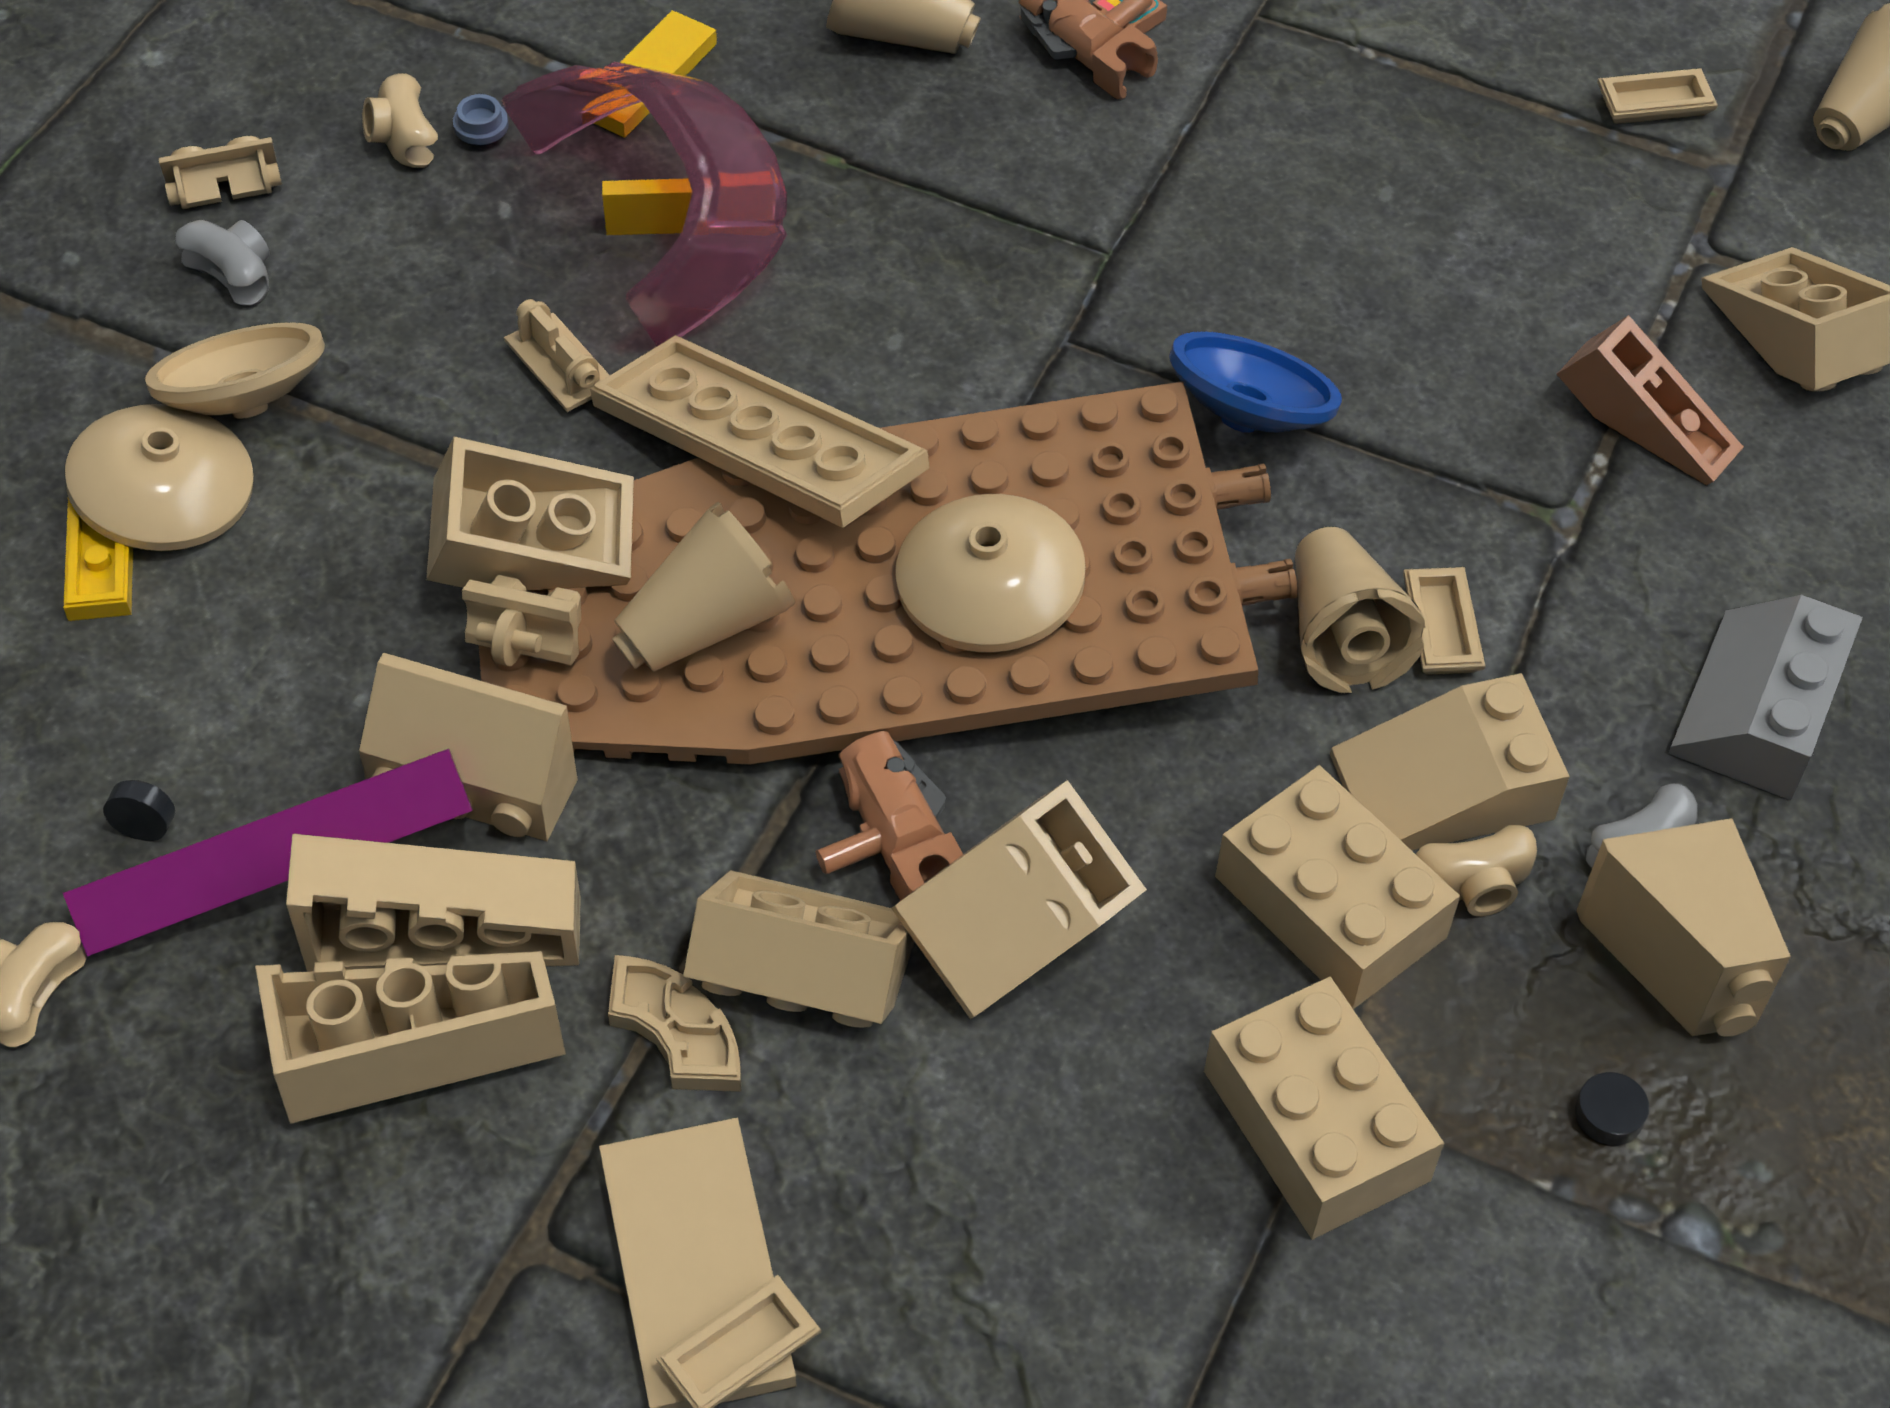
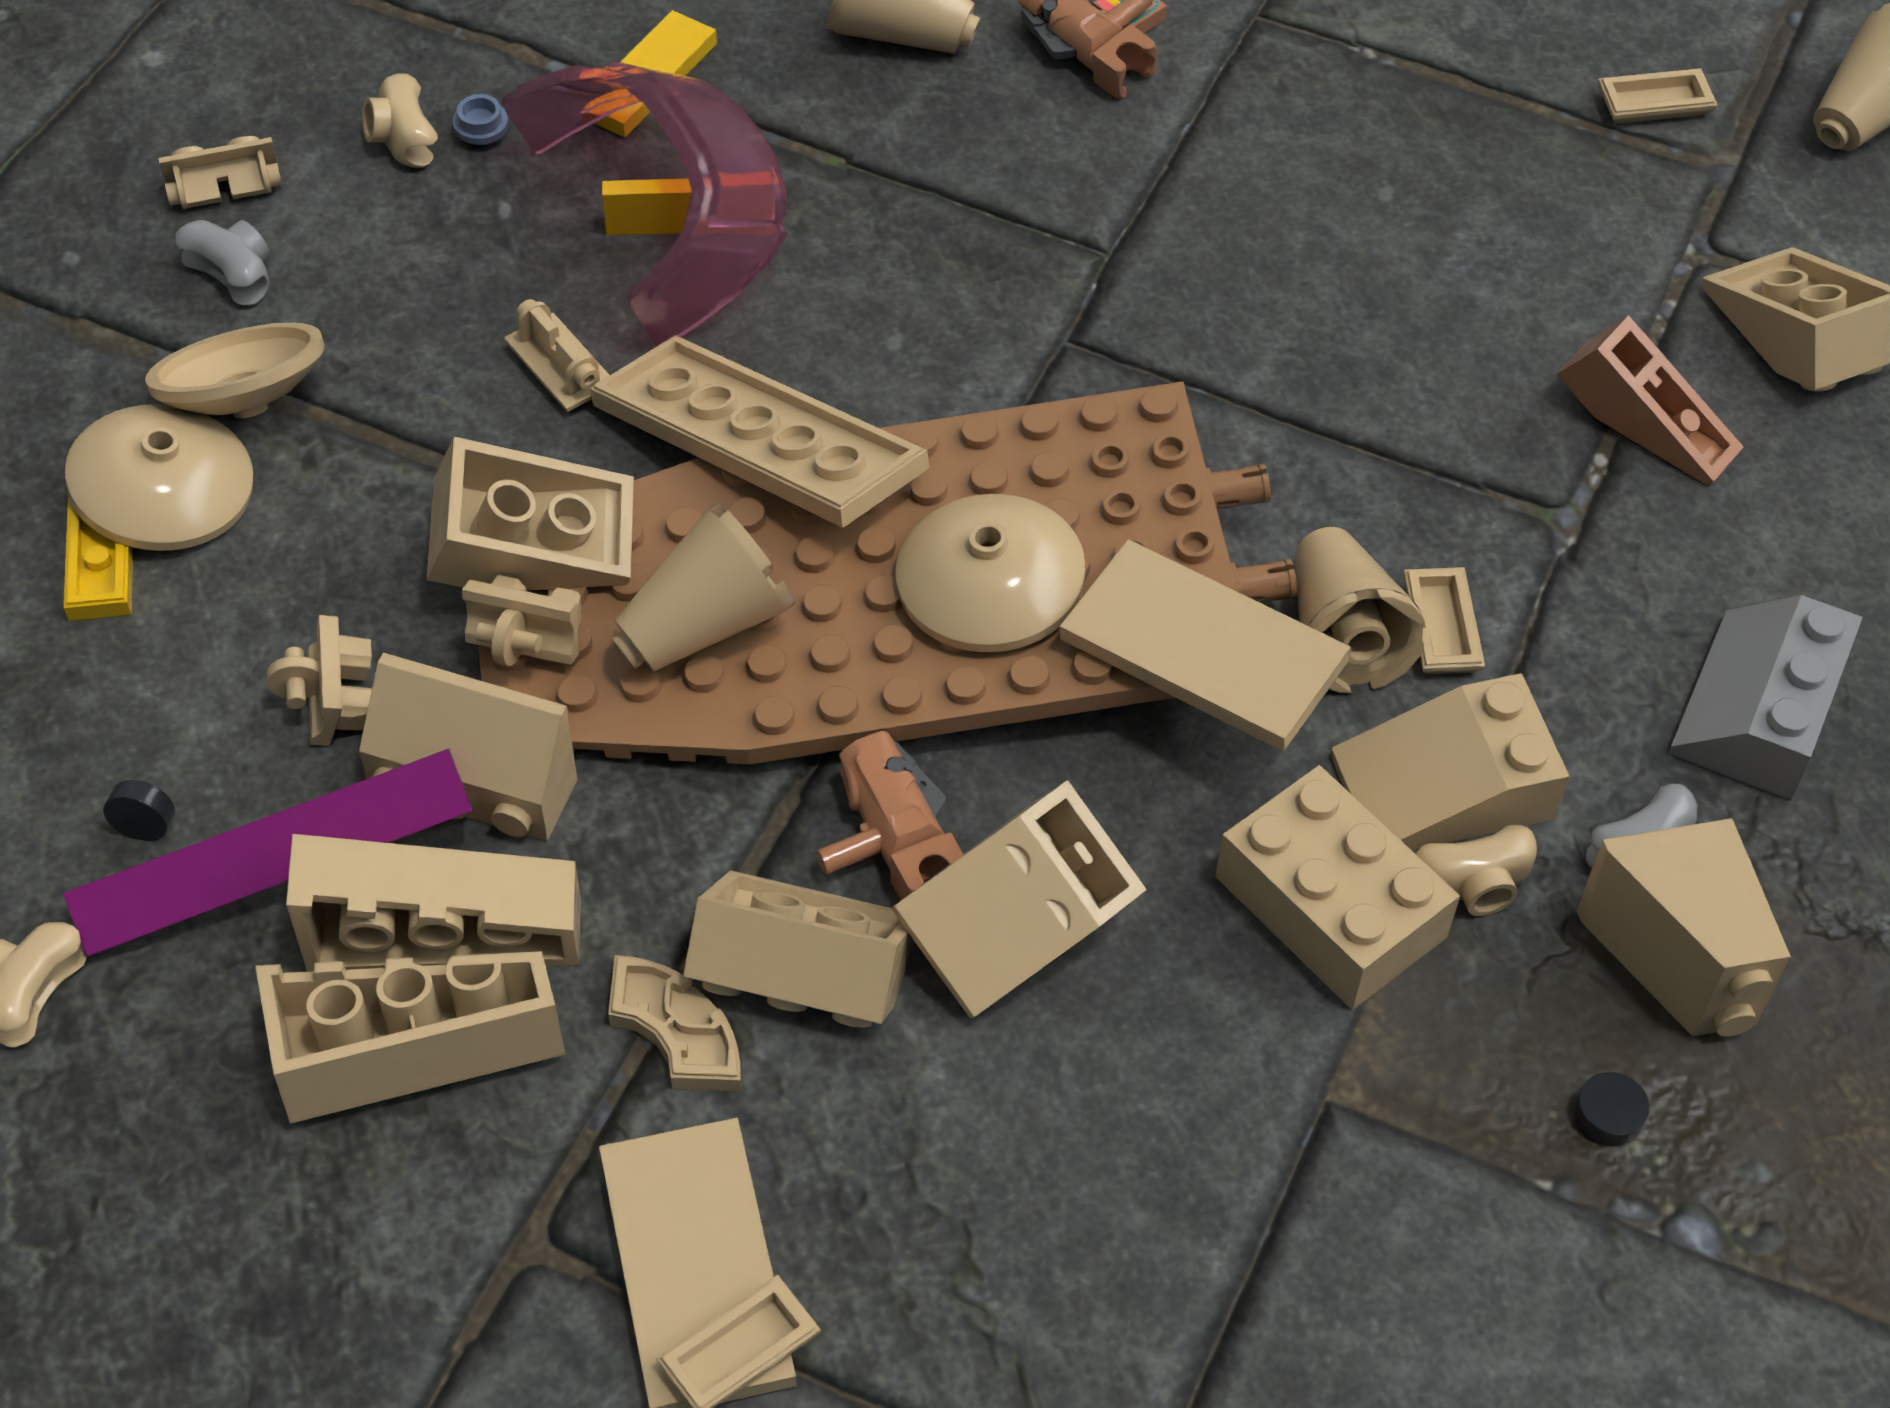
(320, 677): none -> tan hips
(1205, 644): none -> tan tile
(1253, 383): blue dish -> none
(1322, 1107): tan brick -> none

